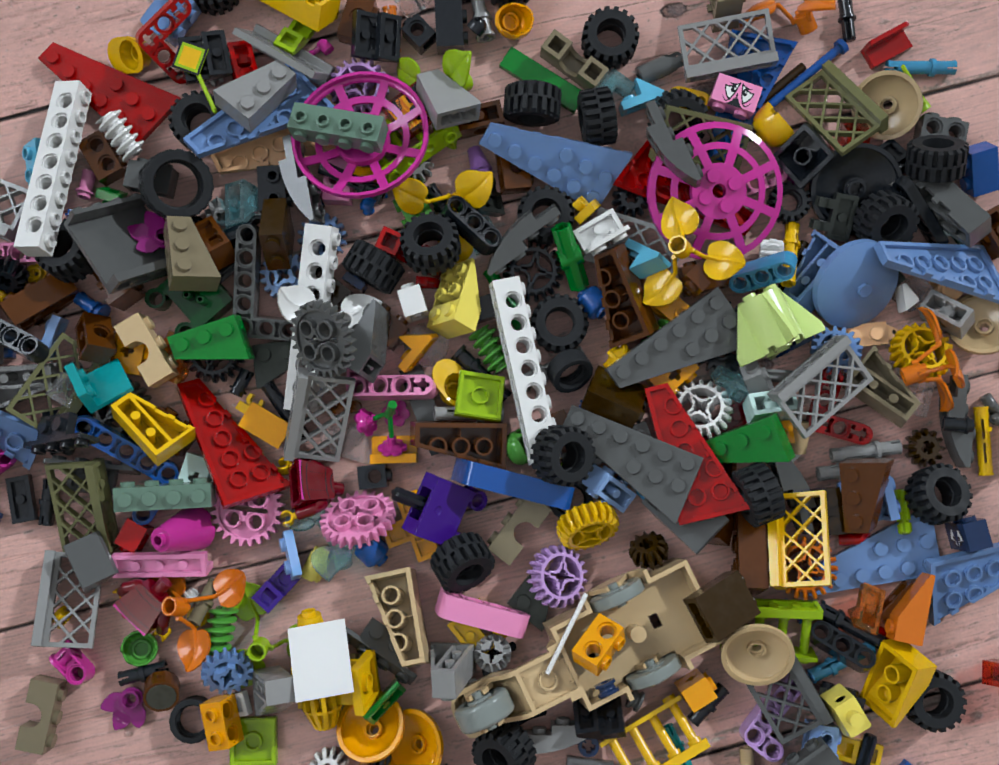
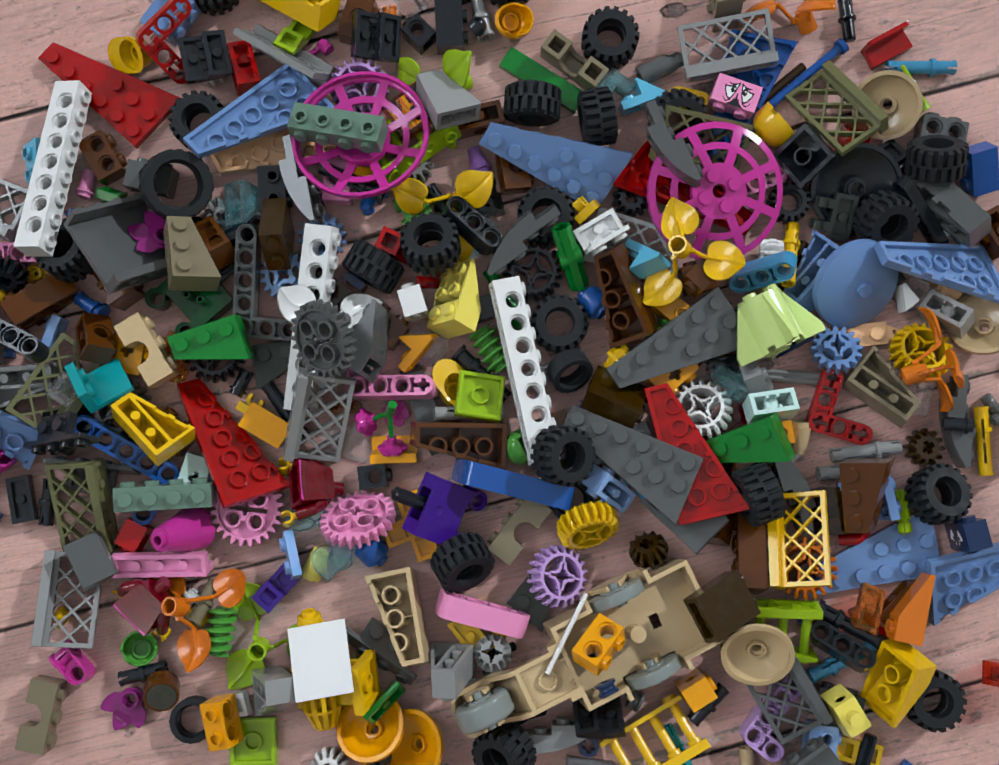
(120, 135): white piece -> none
(190, 59): piece -> none
(227, 670): medium blue gear -> none
(256, 93): light grey wedge -> none
(813, 367): light grey fence -> none

